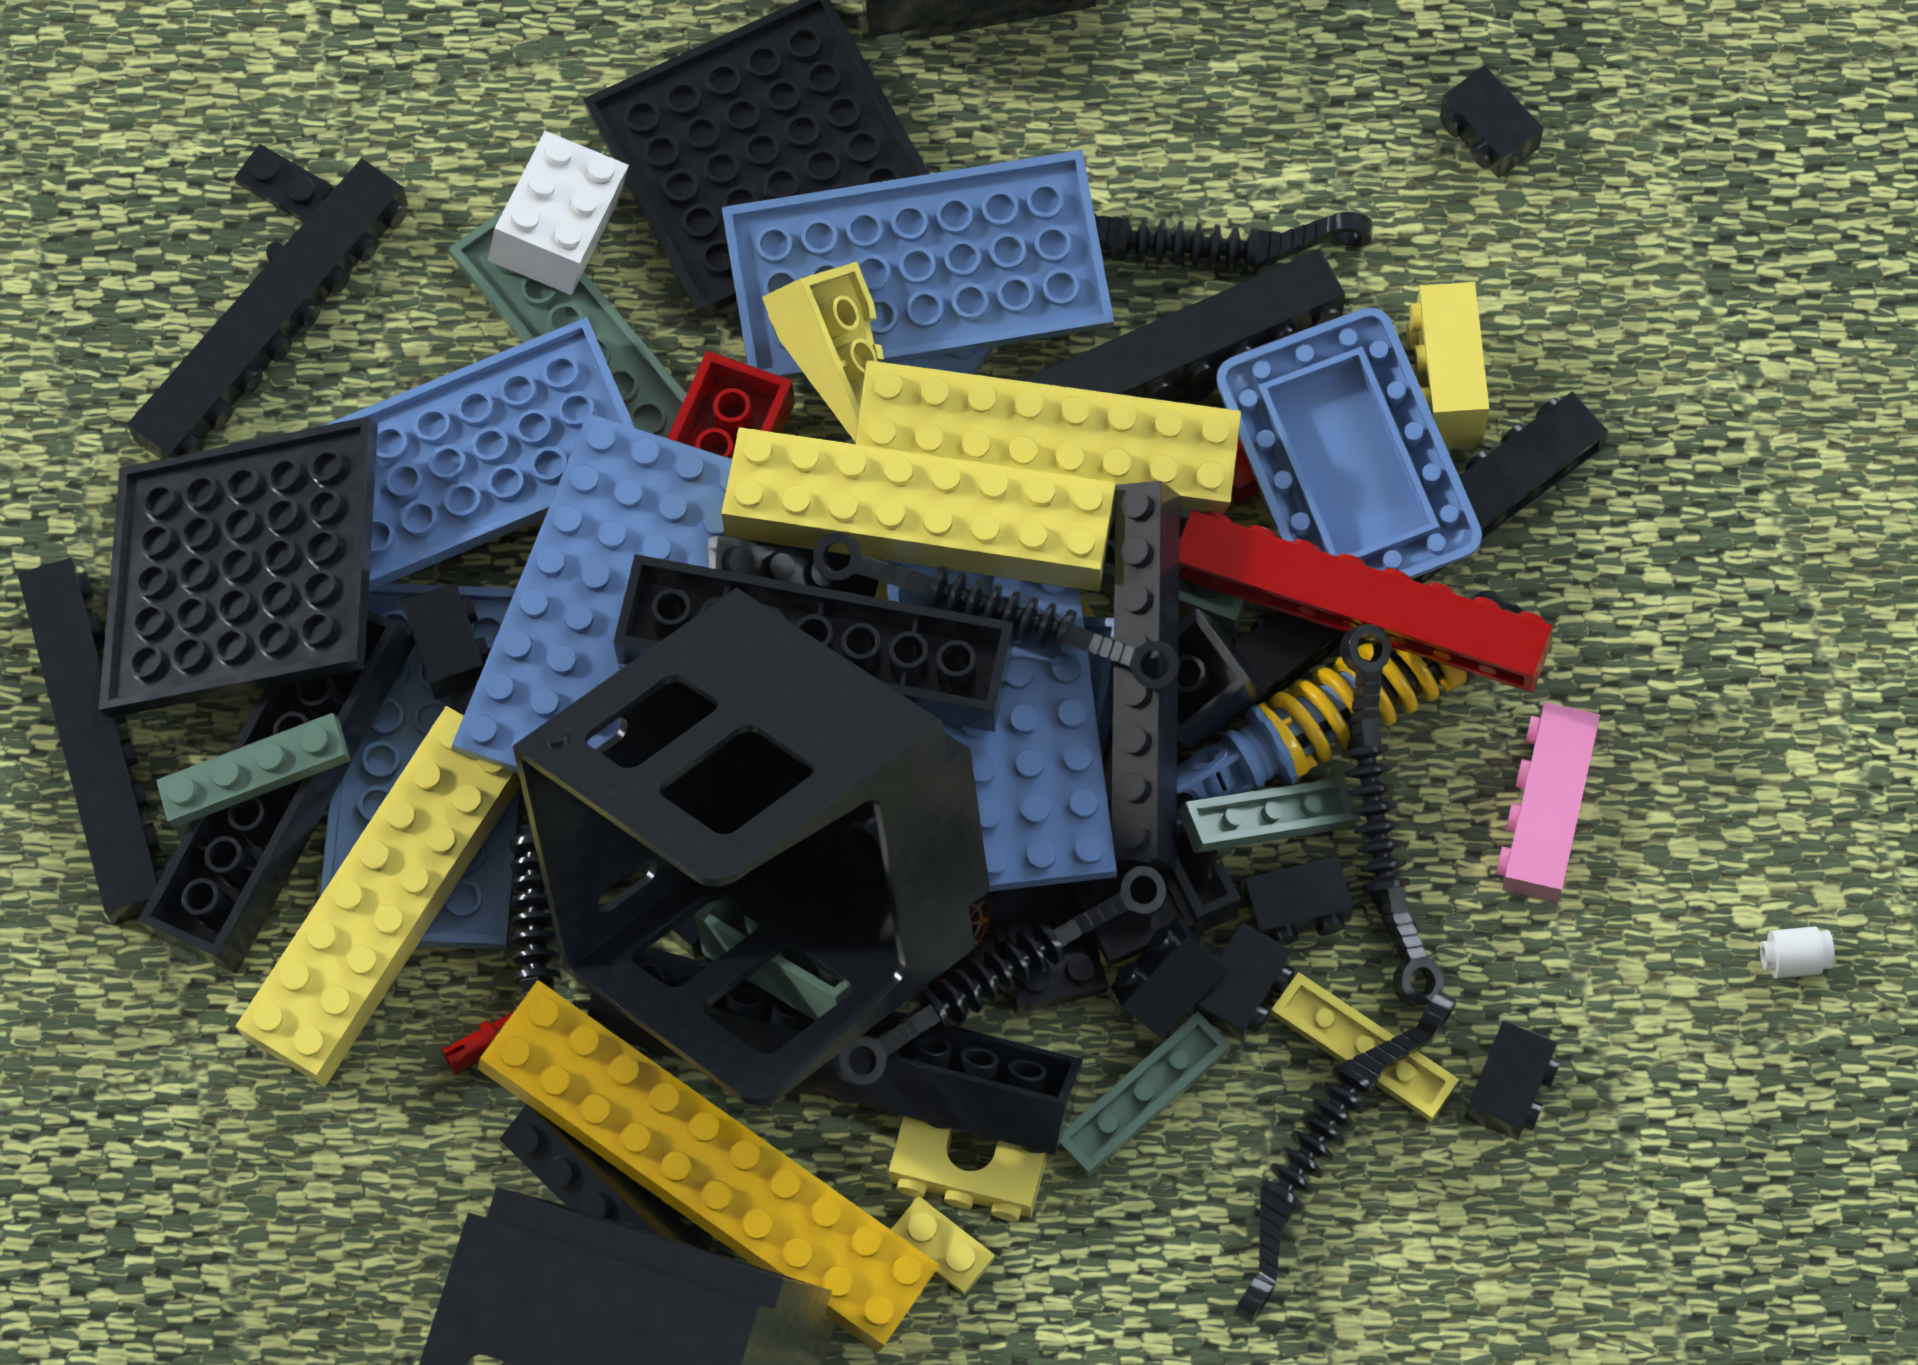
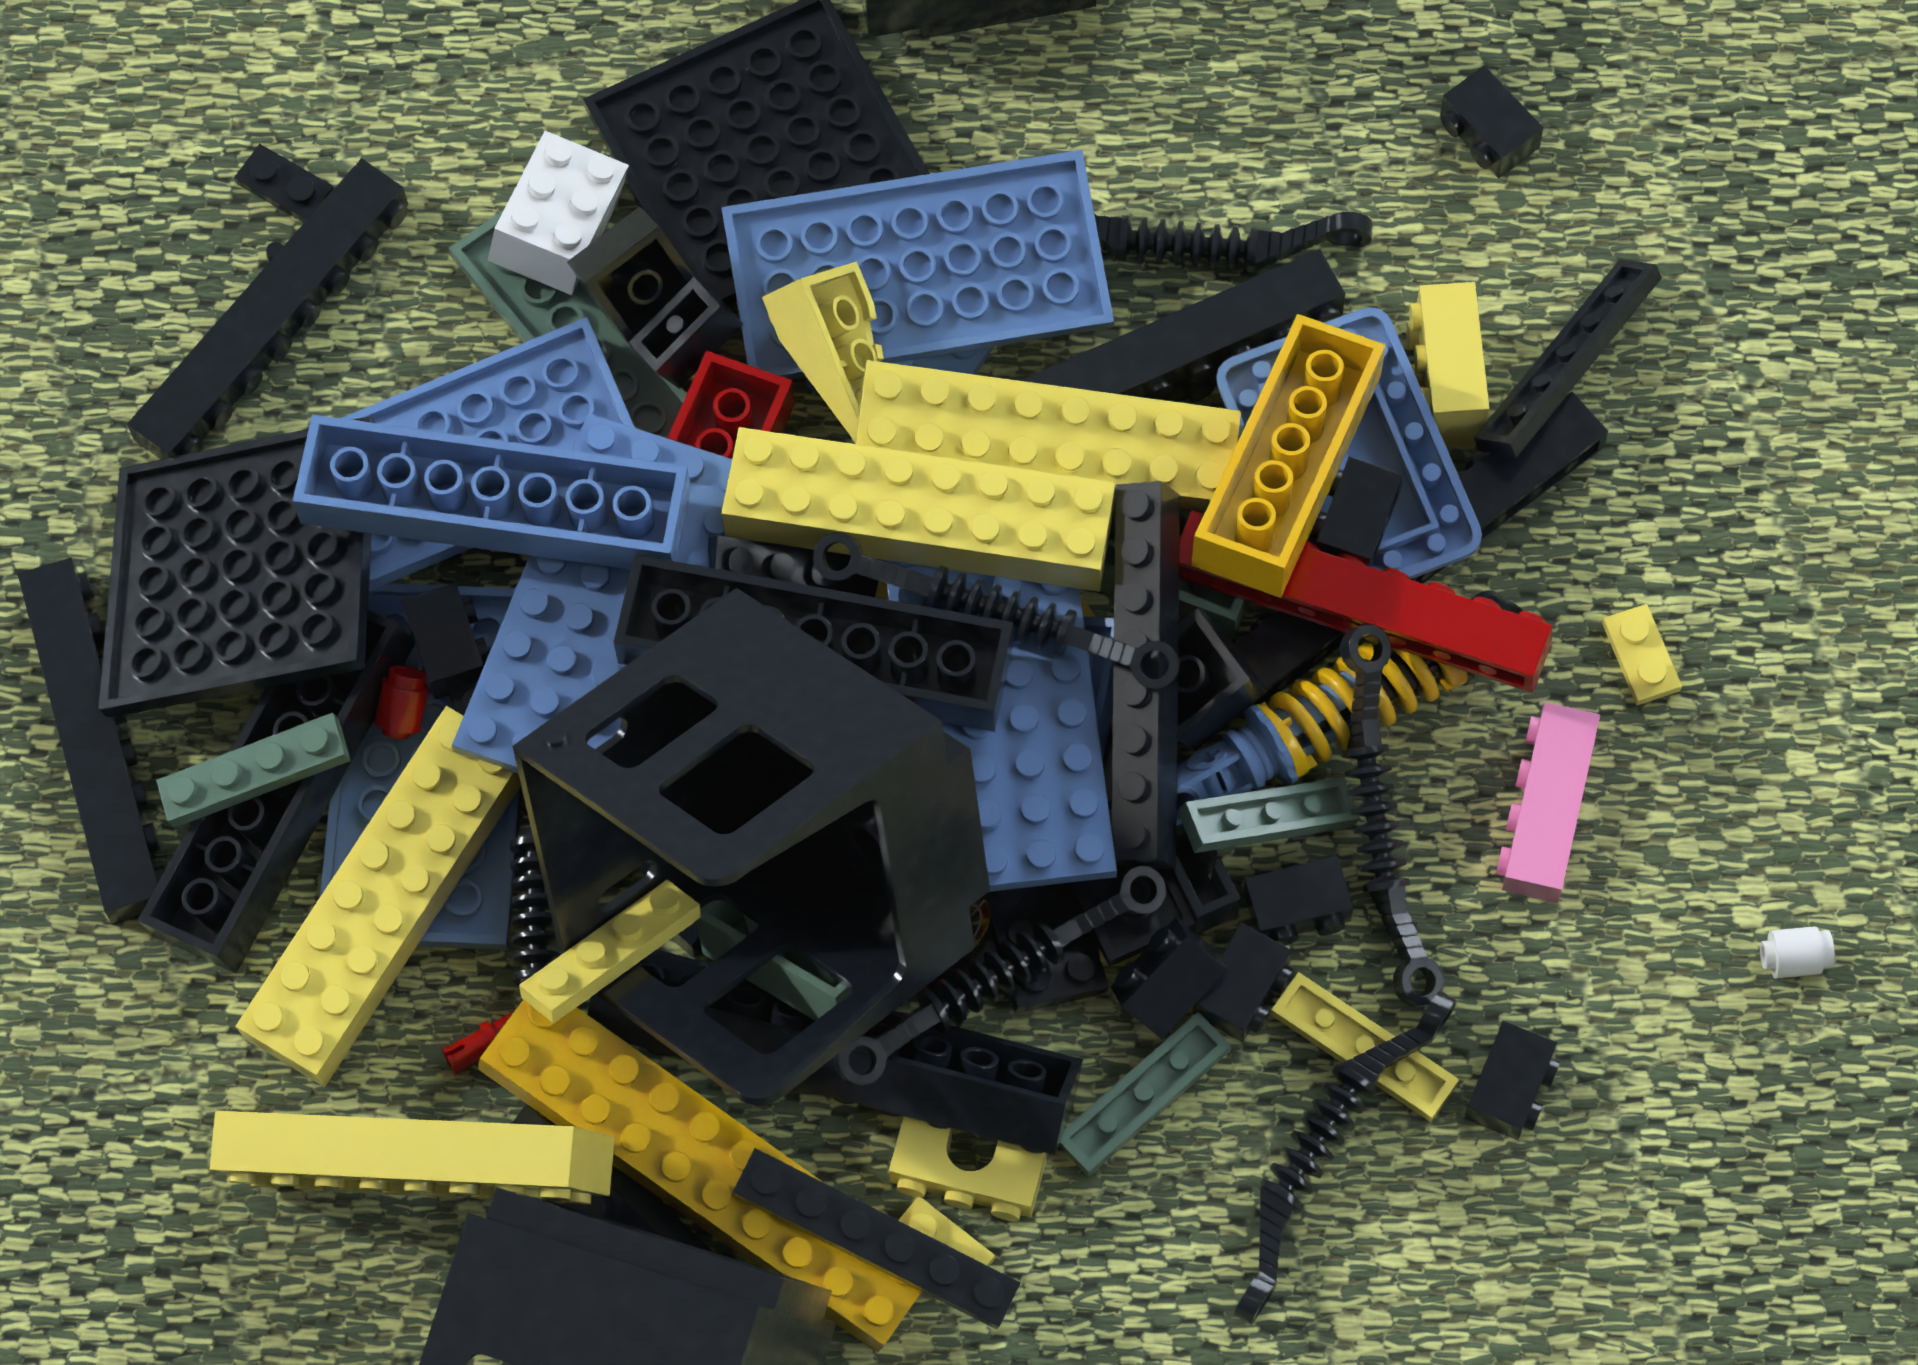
(402, 702): none -> red brick
(411, 1156): none -> light yellow brick
(490, 493): none -> medium blue brick
(610, 951): none -> light yellow plate
(631, 272): none -> black brick
(684, 331): none -> black brick
(876, 1238): none -> black plate
(1288, 455): none -> yellow brick
(1359, 510): none -> black brick
(1567, 358): none -> black plate
(1641, 654): none -> light yellow plate

